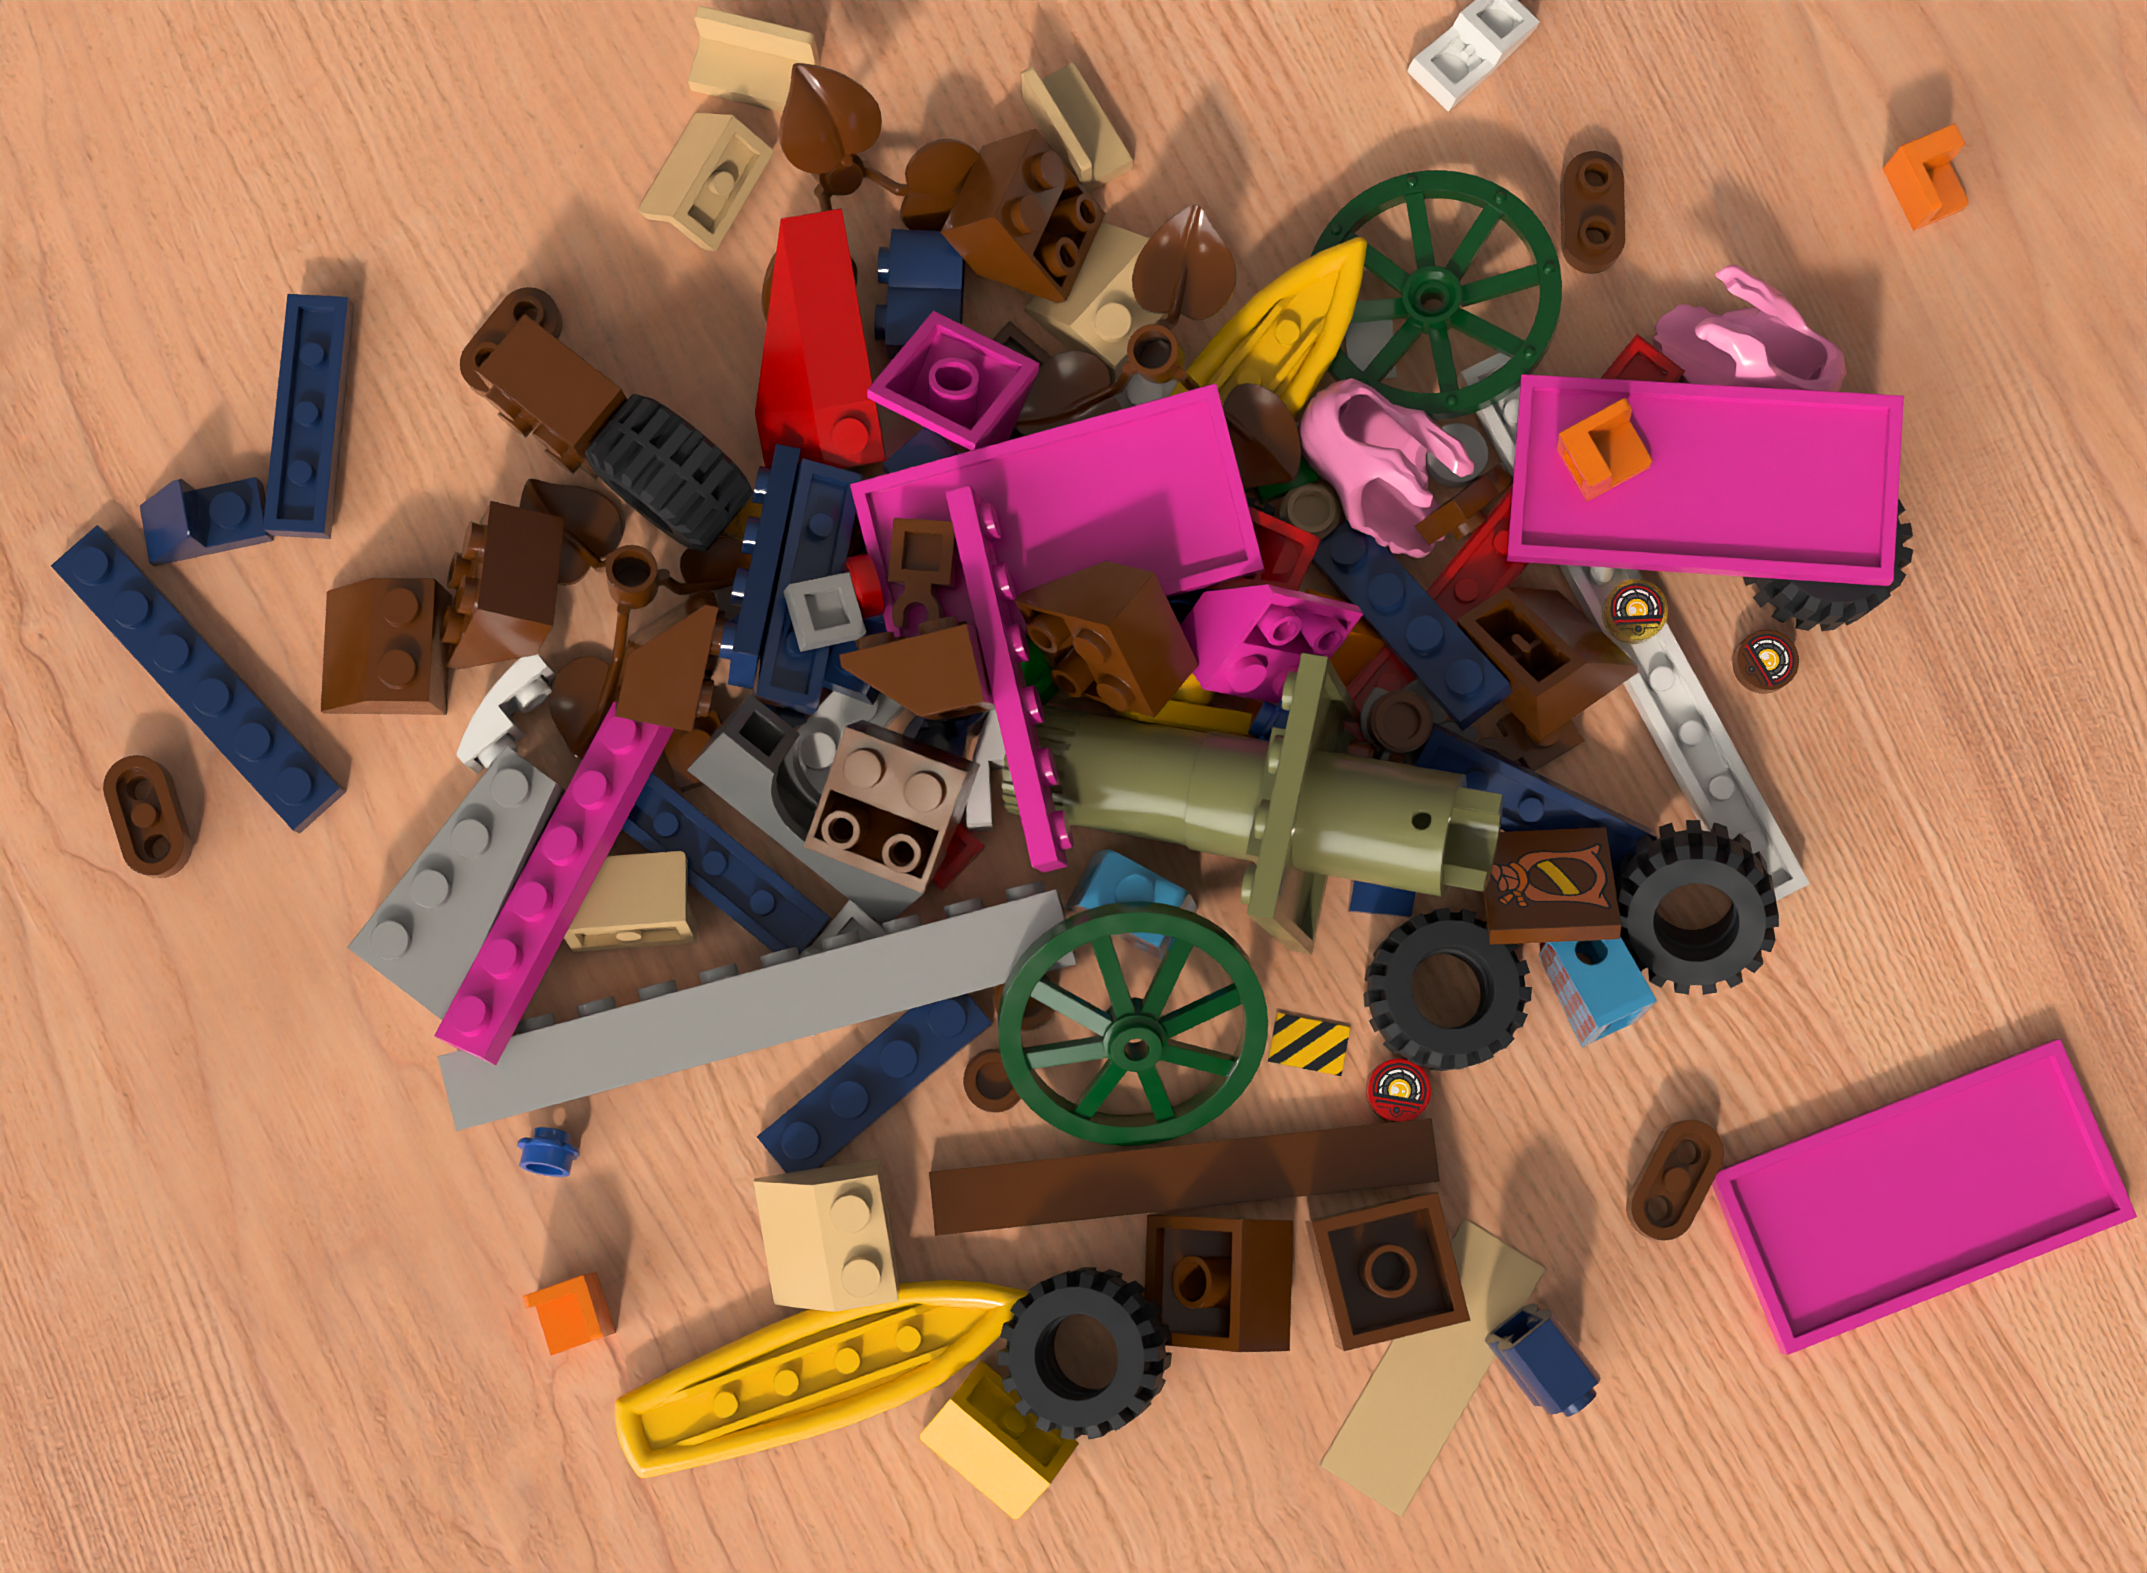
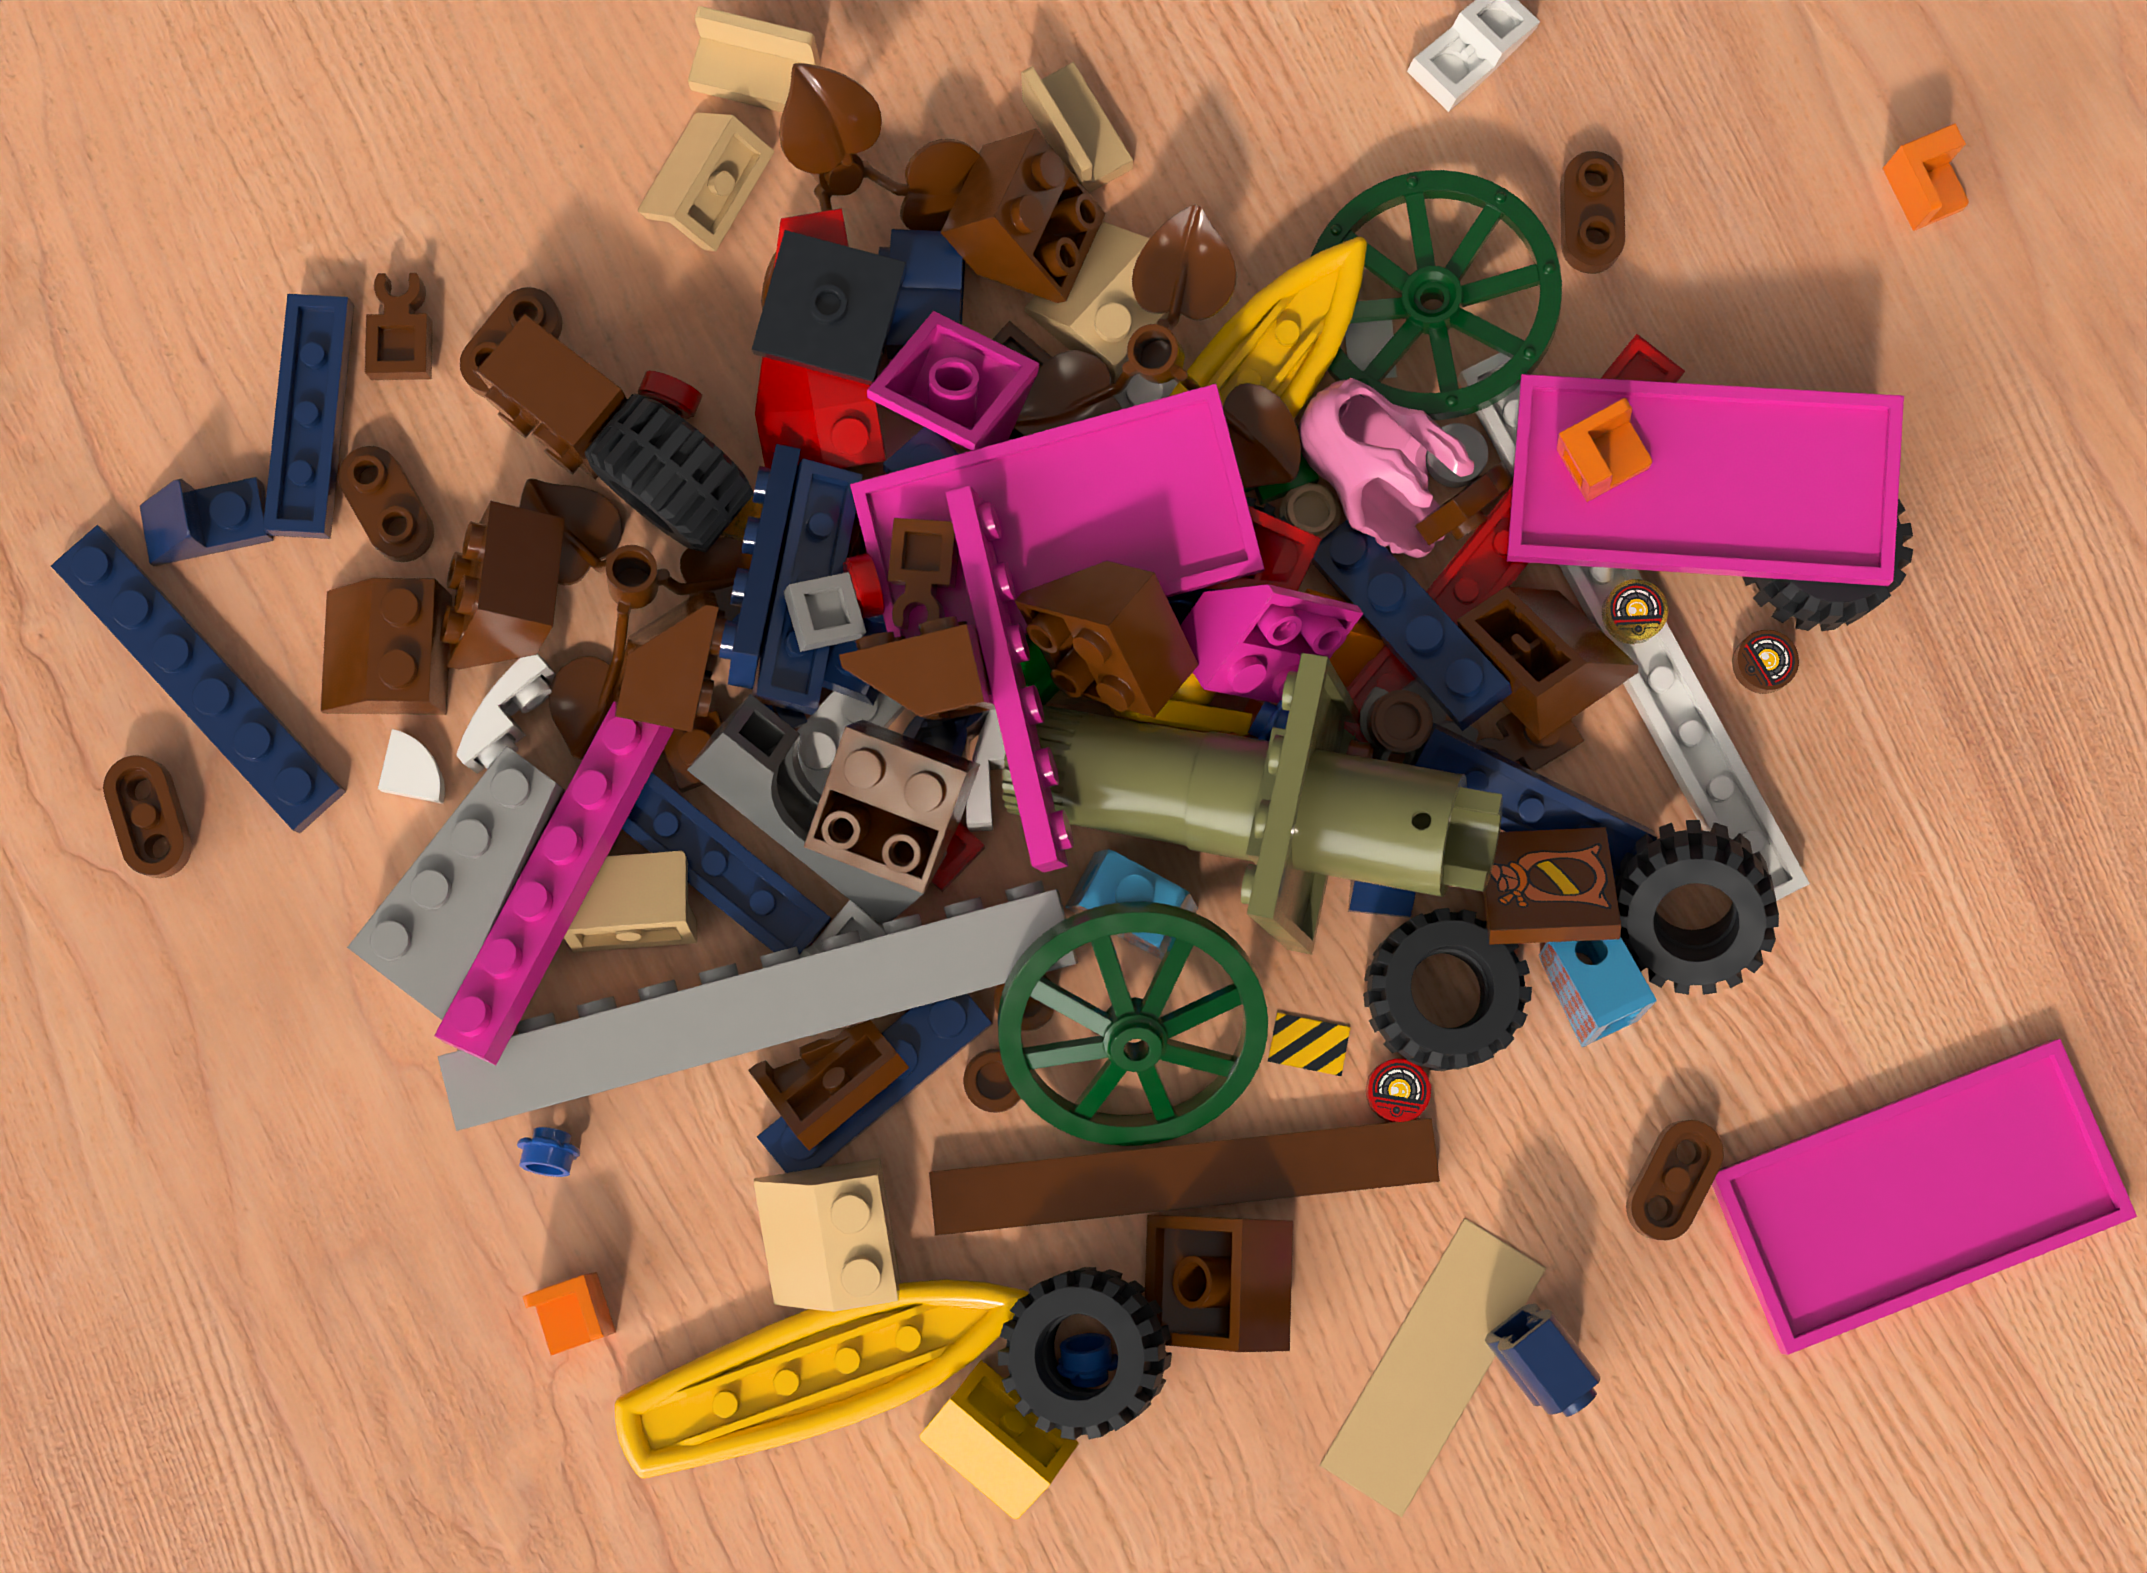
(385, 500): none -> reddish brown plate
(399, 340): none -> reddish brown plate
(411, 770): none -> white tile
(671, 392): none -> red tile
(829, 308): none -> black plate
(830, 1080): none -> reddish brown wing
(1087, 1359): none -> blue plate
(1387, 1271): reddish brown brick -> none
(1752, 344): bright pink hair -> none

